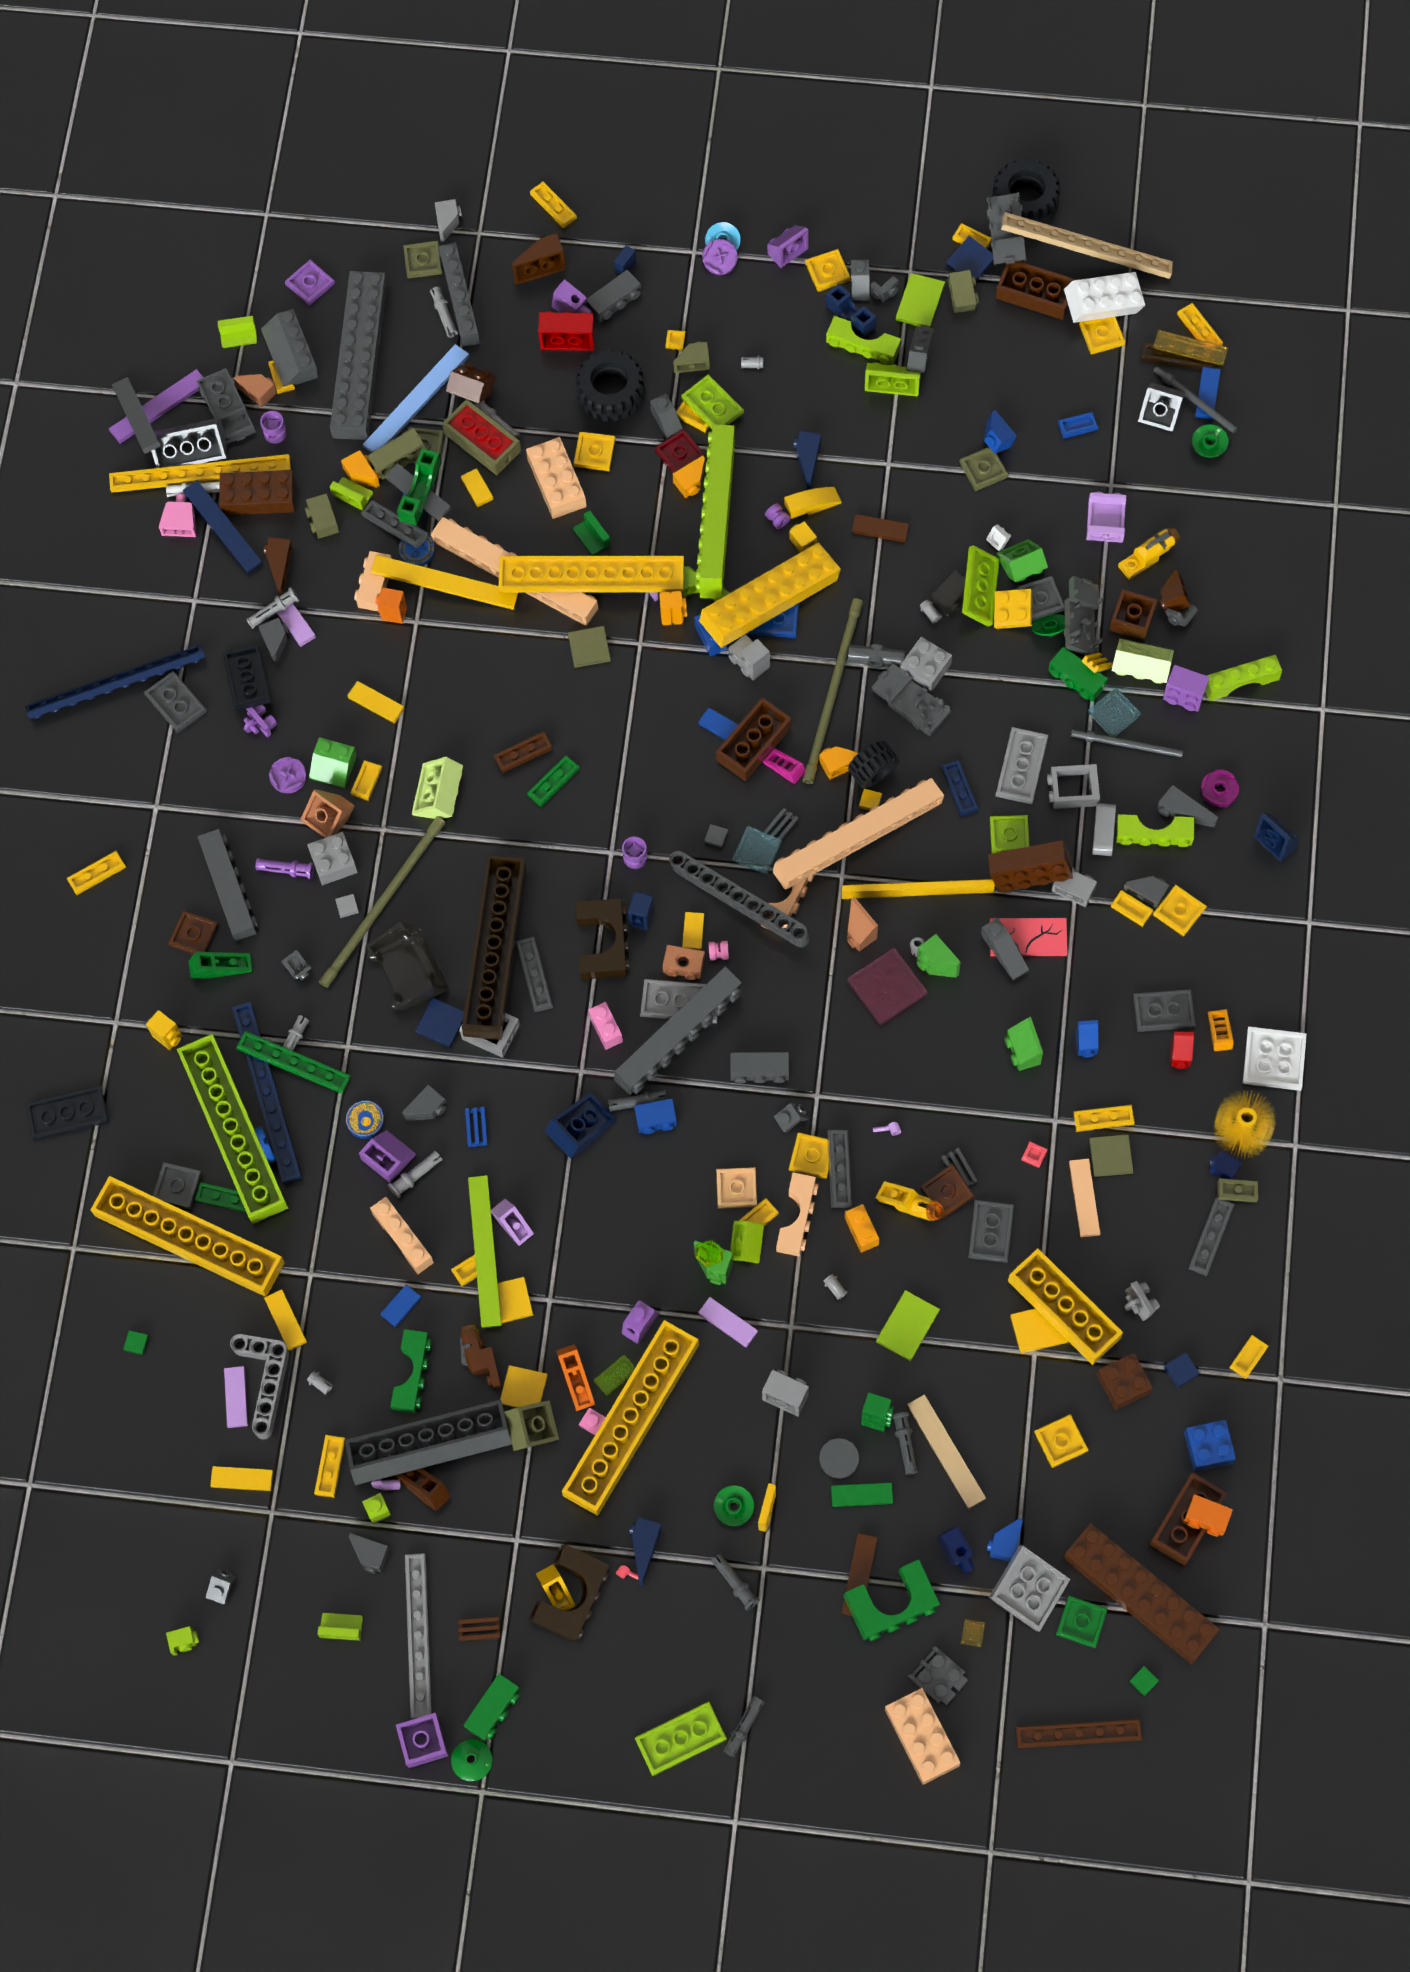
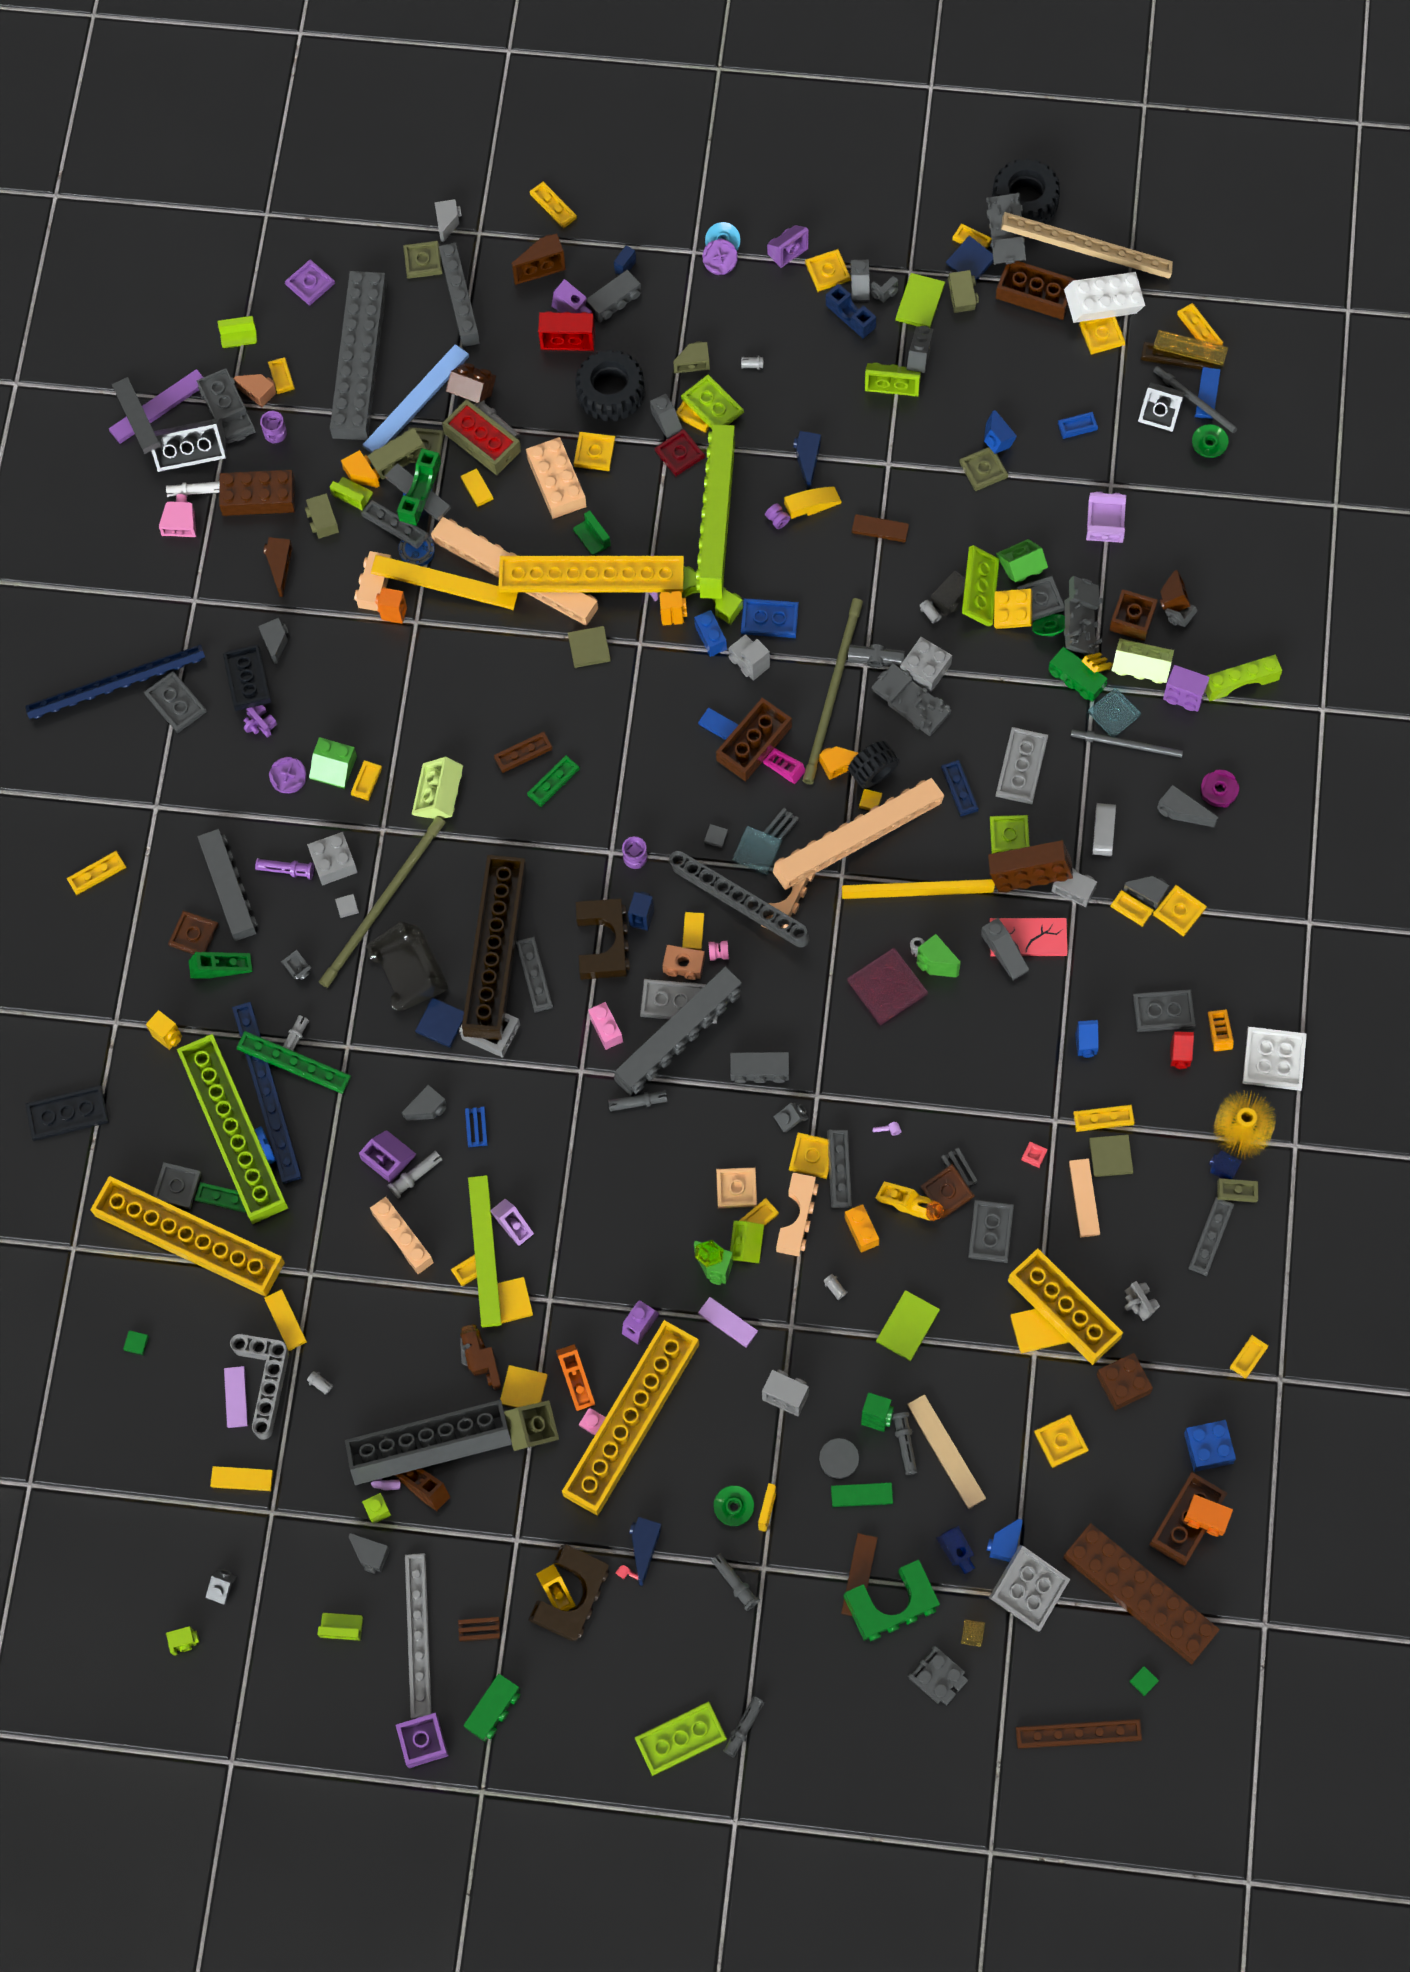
(190, 473): yellow plate -> none
(222, 526): dark blue tile -> none
(280, 603): light grey pin -> none
(289, 349): dark grey slope -> none
(296, 625): lavender tile -> none
(326, 812): nougat slope -> none
(330, 1466): yellow tile -> none
(364, 1119): tile -> none
(376, 702): yellow tile -> none
(400, 1306): blue tile -> none
(406, 1396): green arch -> none
(441, 306): light grey pin -> none
(477, 1769): green dish -> none
(580, 1125): dark blue slope -> none
(615, 1375): clear neon green plate -> none
(655, 1116): blue brick -> none
(675, 339): yellow tile -> none
(690, 477): light orange slope -> none
(769, 595): yellow brick -> none
(802, 536): yellow brick -> none
(861, 927): nougat slope -> none
(882, 349): lime arch -> none
(922, 1736): light nougat brick -> none
(998, 537): white tile -> none
(1024, 1045): bright green slope -> none
(1074, 801): light grey window -> none
(1081, 1621): green tile -> none
(1131, 830): lime arch -> none
(1149, 552): yellow plate -> none
(1181, 1370): dark blue piece -> none
(1275, 836): dark blue slope -> none

